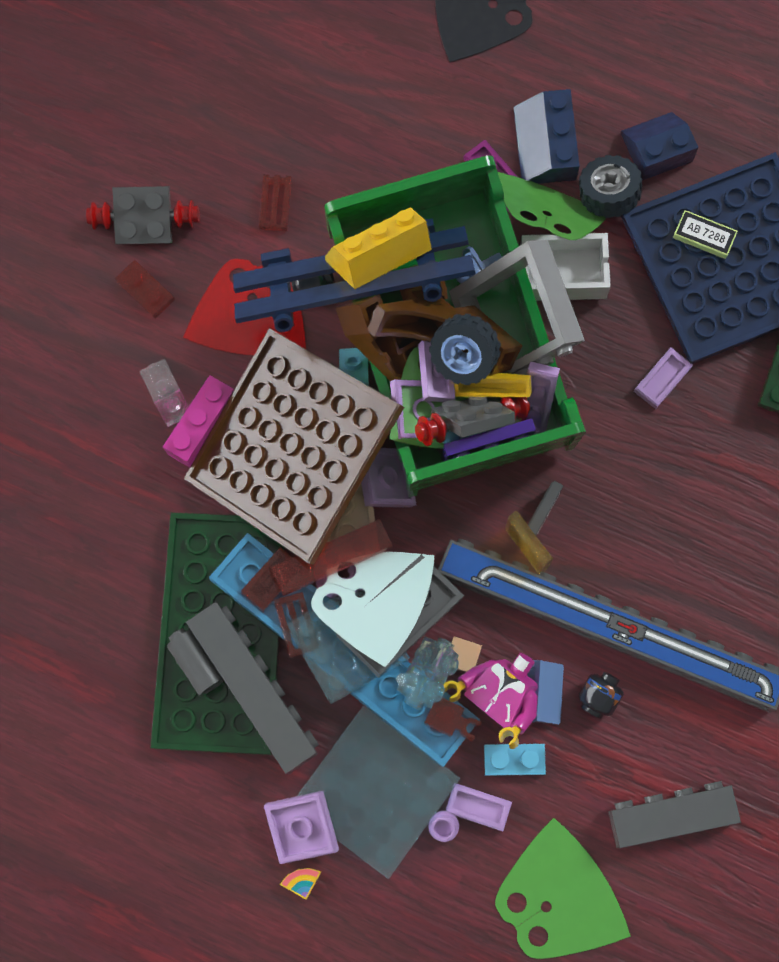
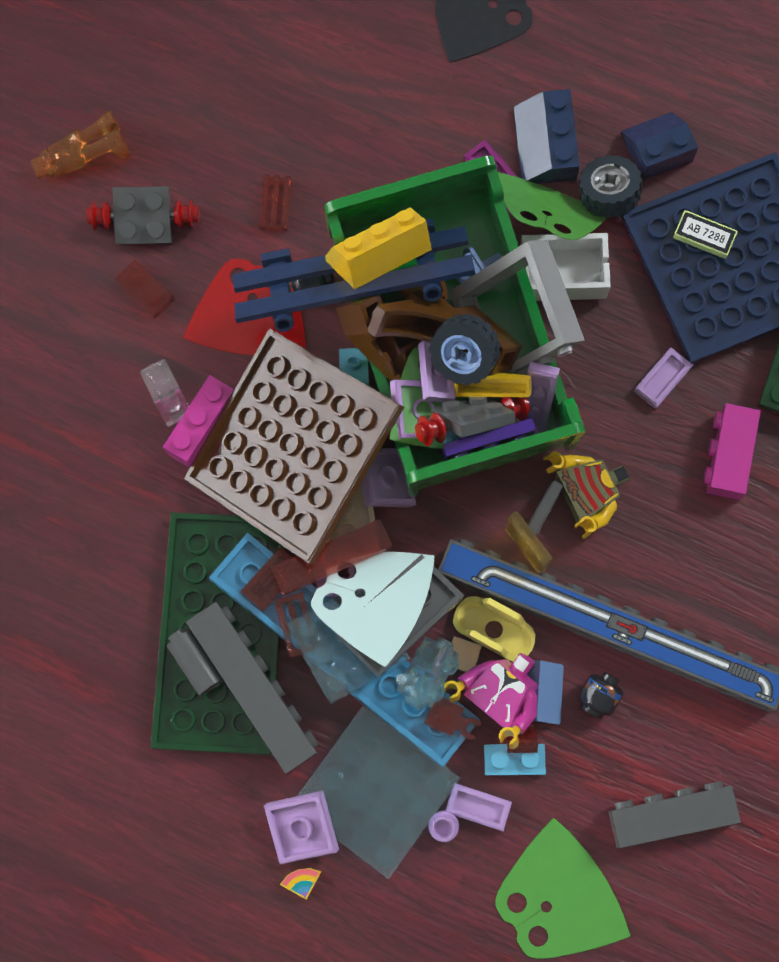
(72, 153): none -> clear orange piece
(474, 615): none -> light yellow piece
(527, 741): none -> clear red tile
(588, 488): none -> torso
(731, 451): none -> dark pink brick

